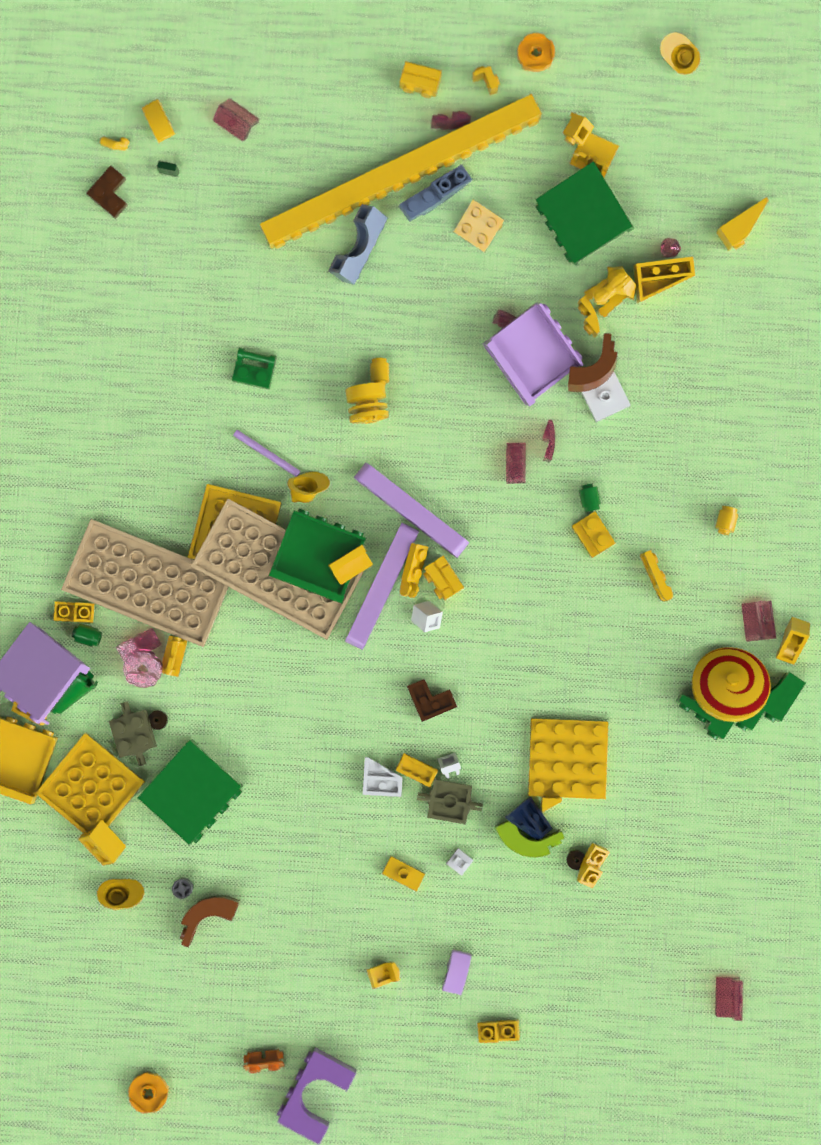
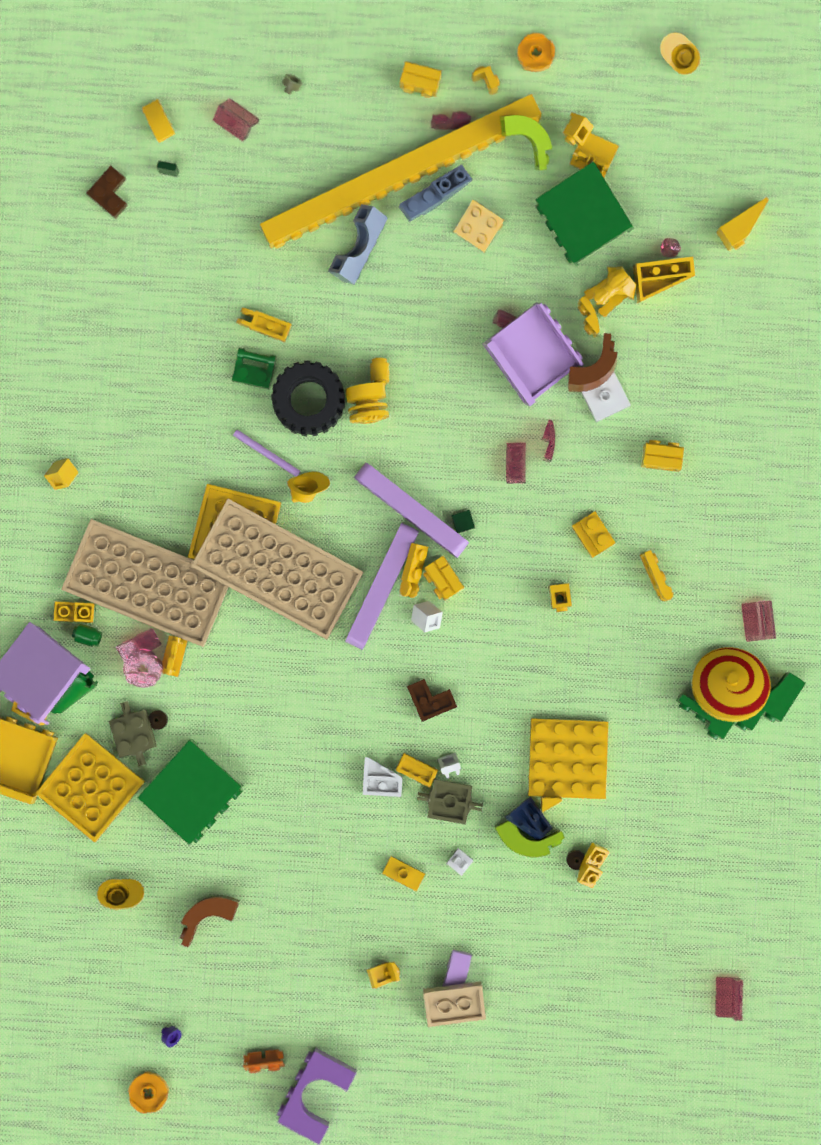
(61, 474): none -> yellow panel
(102, 843): yellow panel -> none
(113, 144): yellow arm -> none
(171, 1036): none -> dark purple tile
(180, 890): flat silver wheel -> none
(265, 324): none -> yellow hinge
(292, 83): none -> olive tile
(308, 373): none -> black tyre
(308, 550): green panel -> none
(350, 564): yellow panel -> none
(454, 1004): none -> tan plate
(463, 521): none -> dark green tile
(498, 1031): yellow slope -> none
(533, 132): none -> lime arch
(564, 591): none -> yellow brick
(589, 497): green brick -> none
(662, 457): none -> yellow brick
(726, 520): yellow brick -> none
(794, 640): yellow arch -> none

